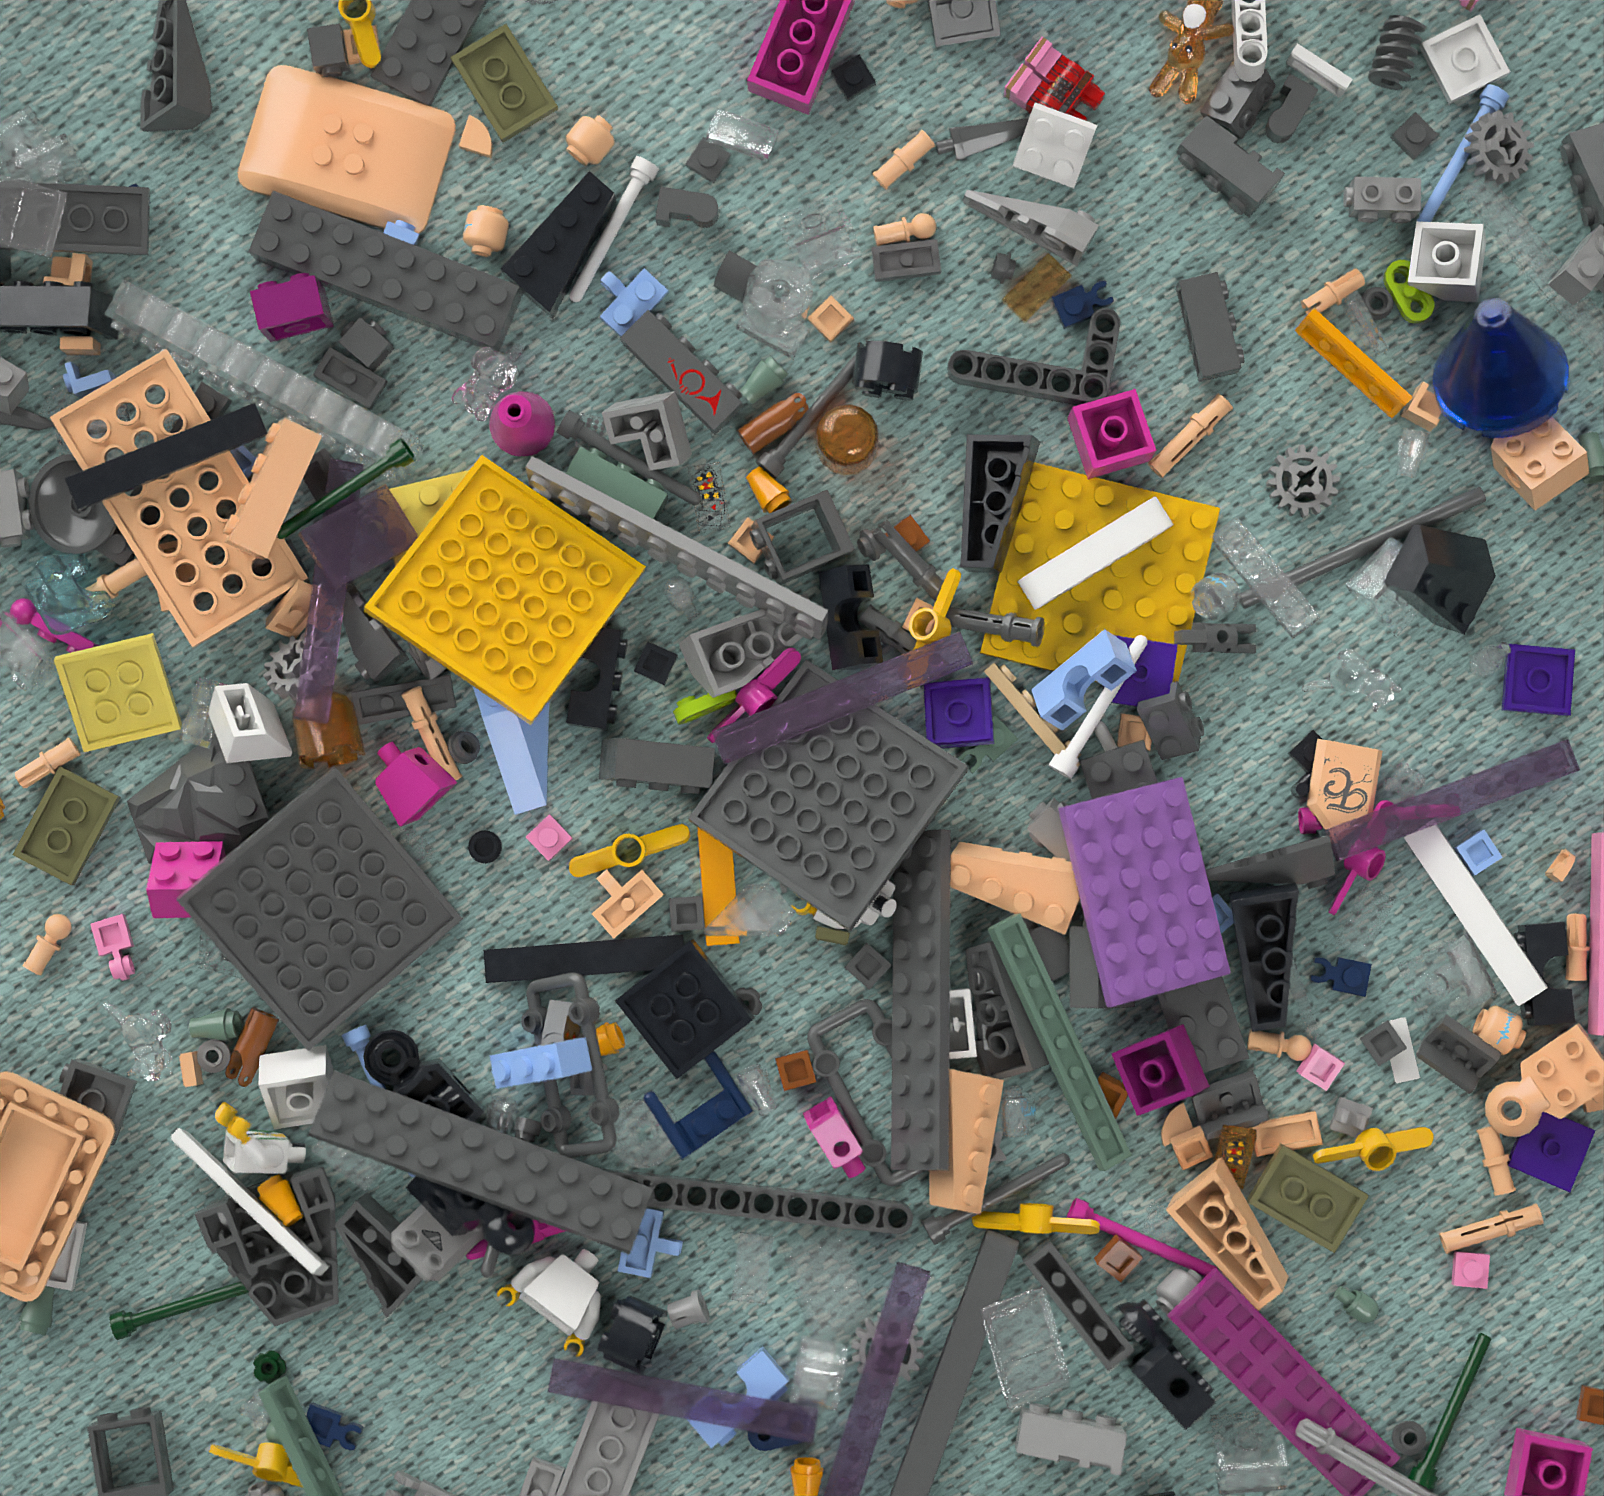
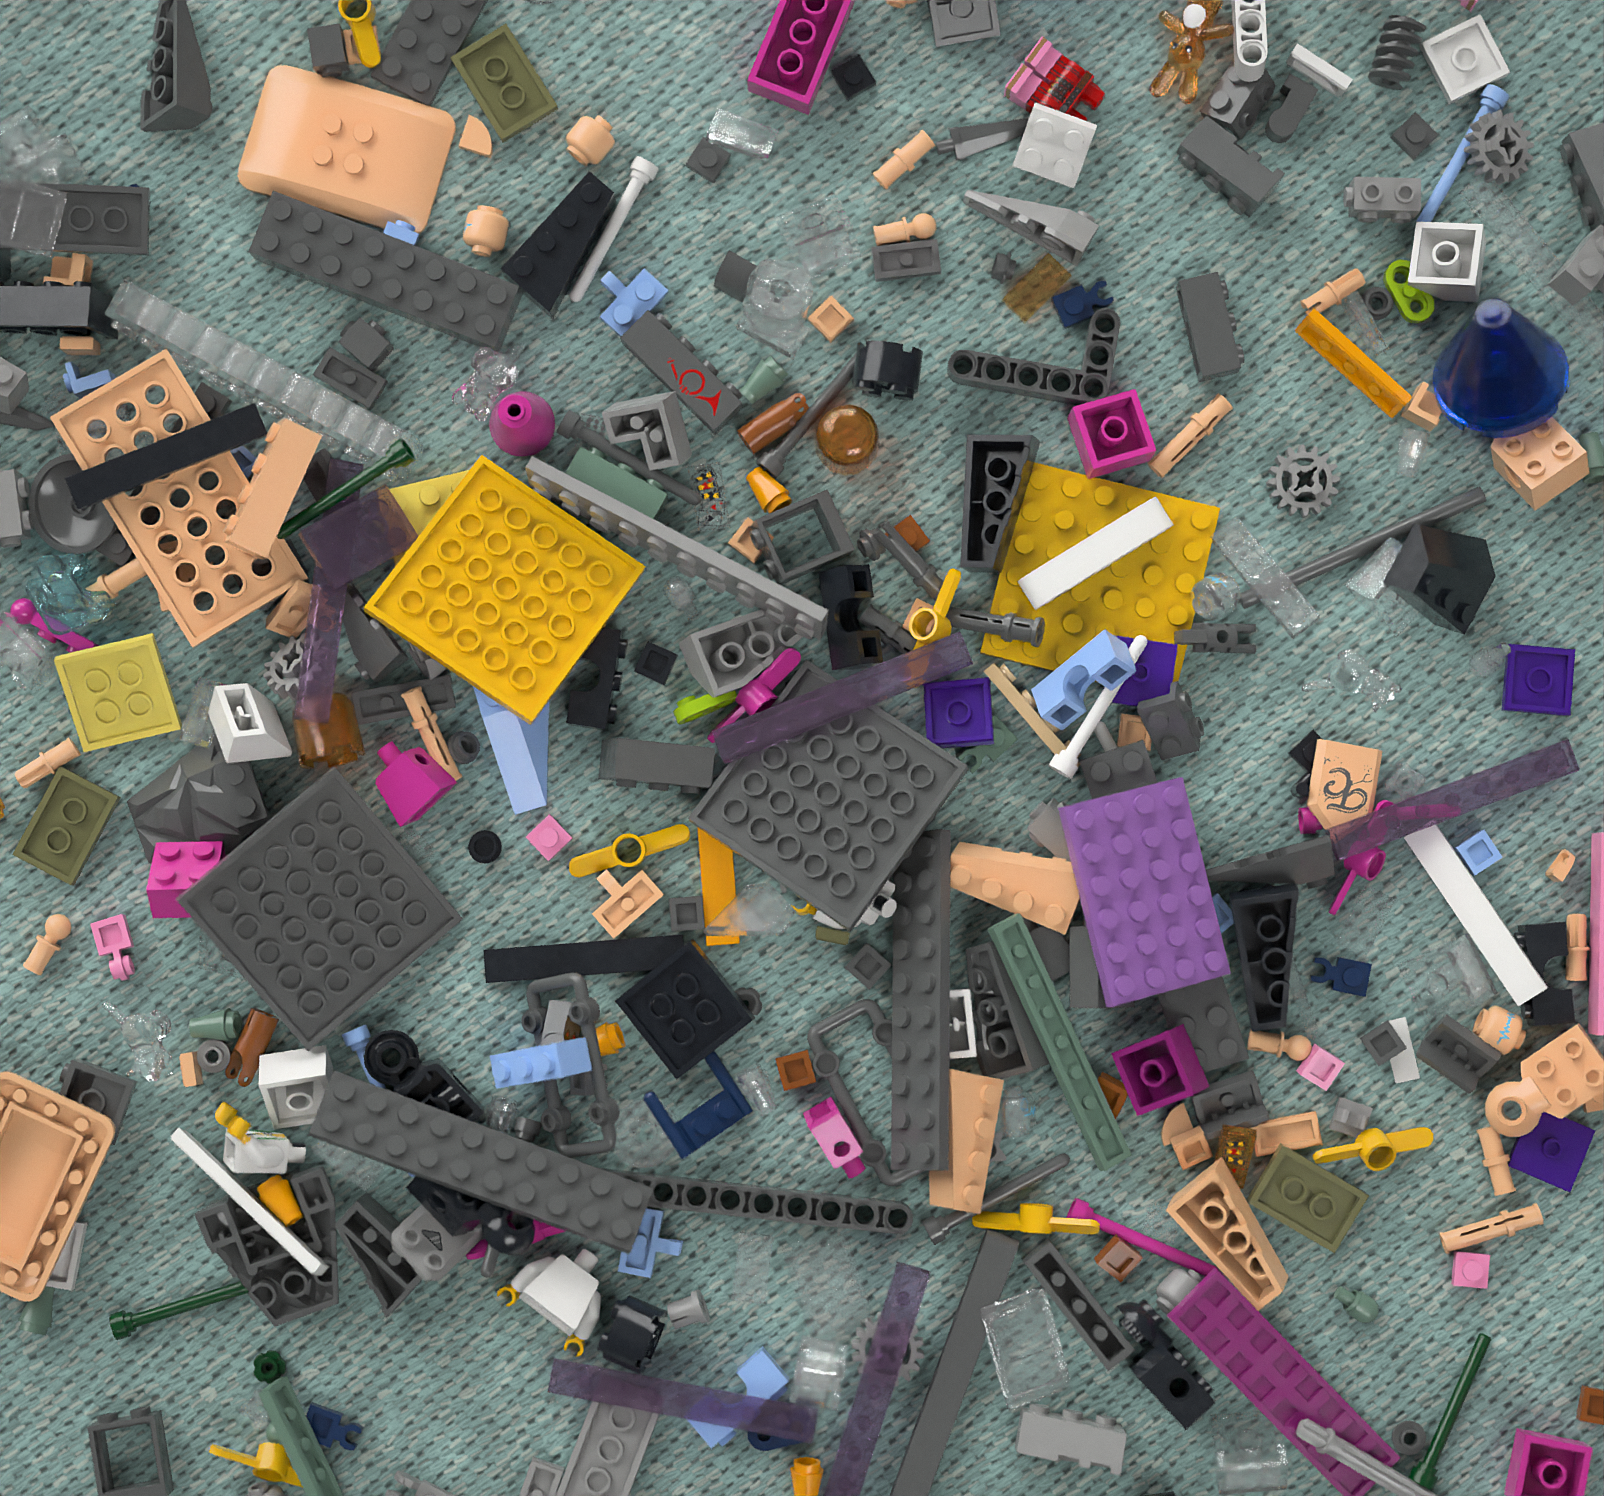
(291, 307): magenta brick -> none
(687, 206): dark grey leg -> none

